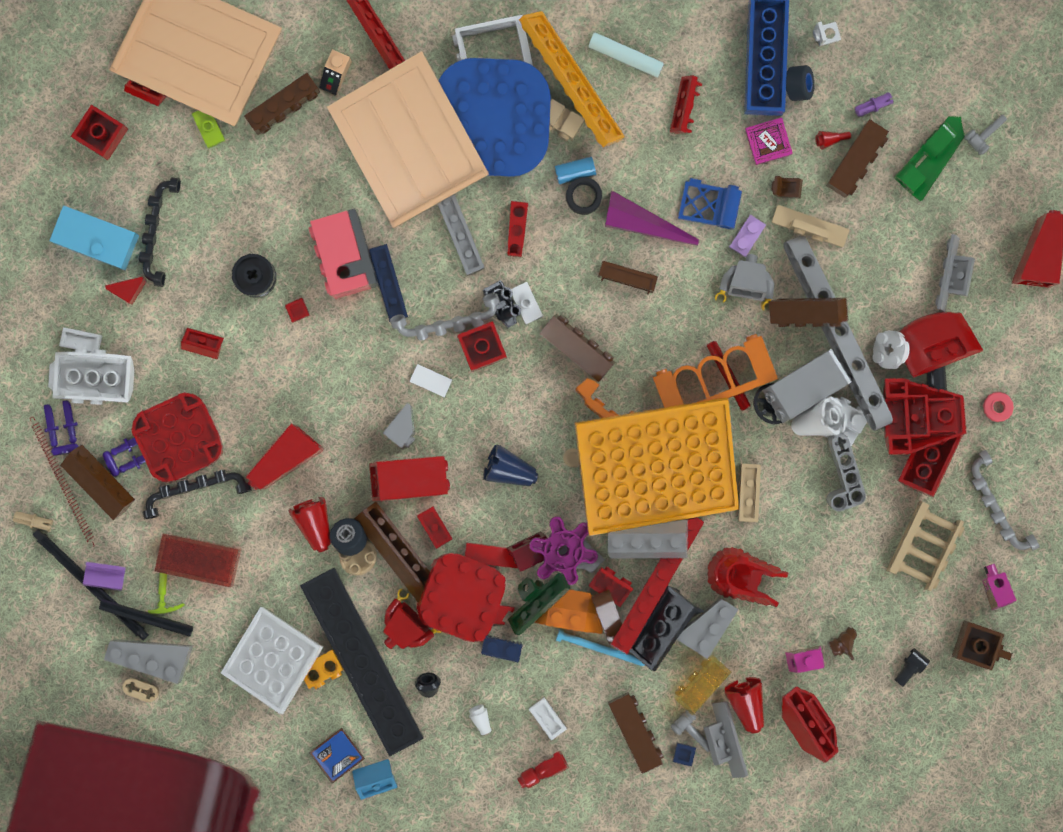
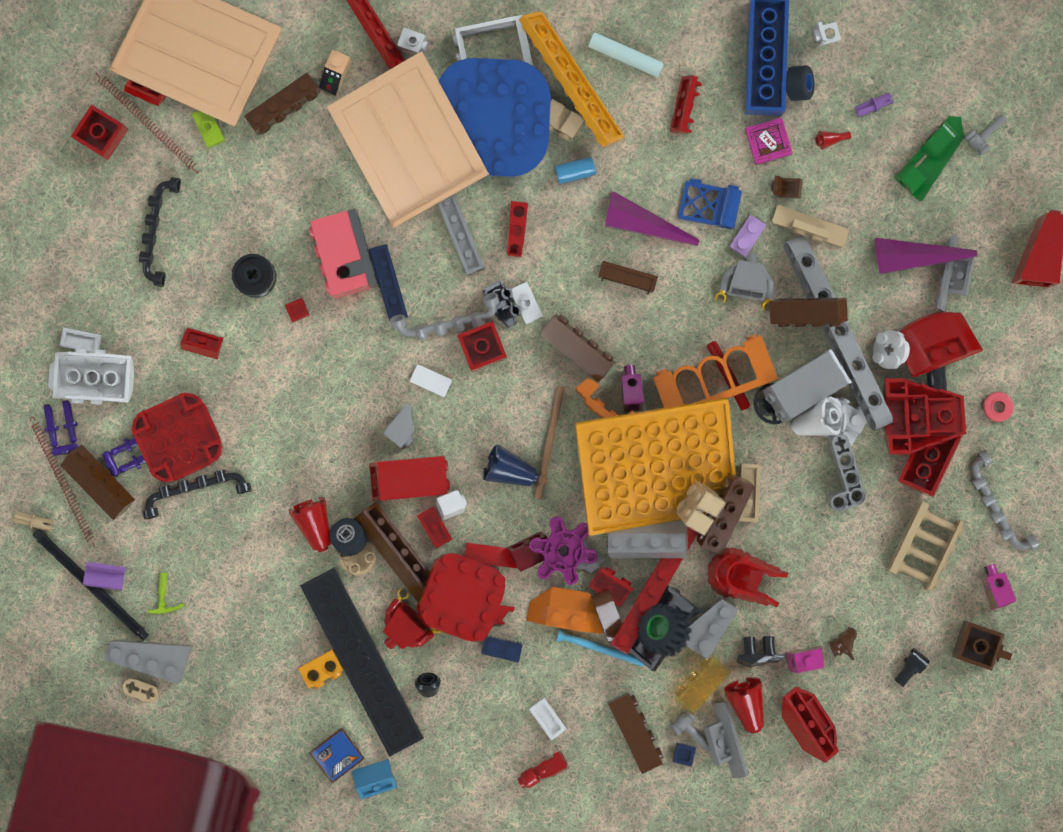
(94, 238): medium azure brick -> none
(128, 289): red slope -> none
(145, 617): black axle -> none
(146, 122): none -> piece
(197, 560): clear red brick -> none
(271, 660): white plate -> none
(284, 456): red slope -> none
(412, 42): none -> white brick
(451, 504): none -> white brick
(480, 718): white cone -> none
(538, 600): dark green plate -> none
(542, 479): none -> medium nougat bar
(571, 457): tan tile -> none
(583, 181): black tyre -> none
(632, 396): none -> magenta torso
(664, 630): none -> black wheel
(699, 499): none -> tan piece
(736, 494): none -> reddish brown brick
(752, 659): none -> black connector
(857, 158): reddish brown brick -> none
(904, 255): none -> magenta wedge

